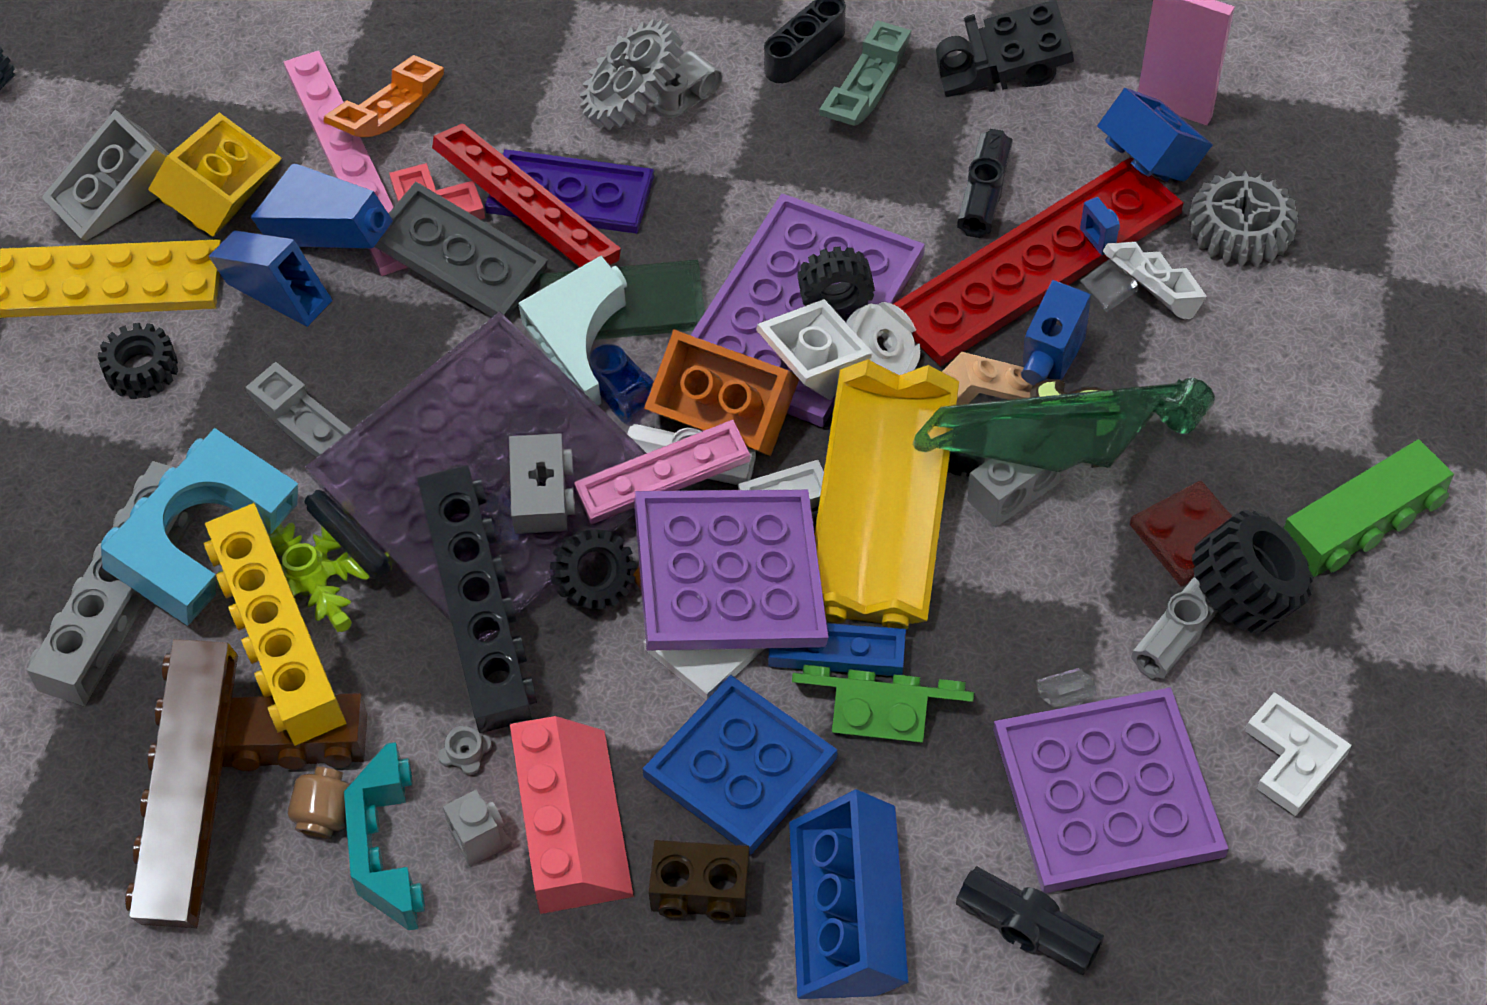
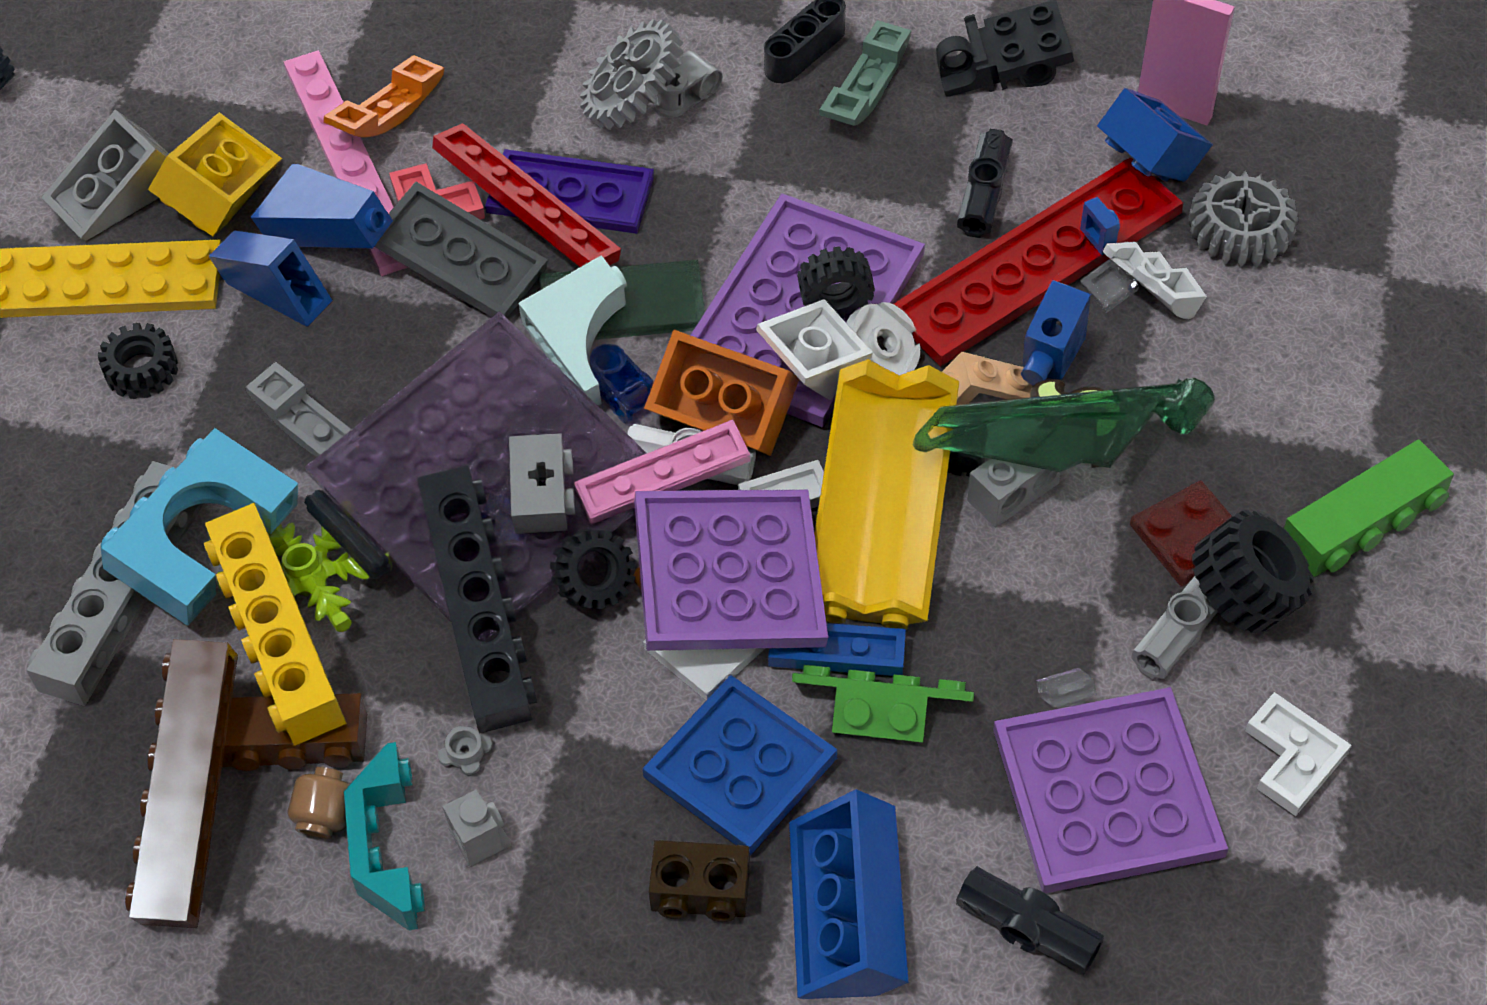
(570, 814): coral slope -> none

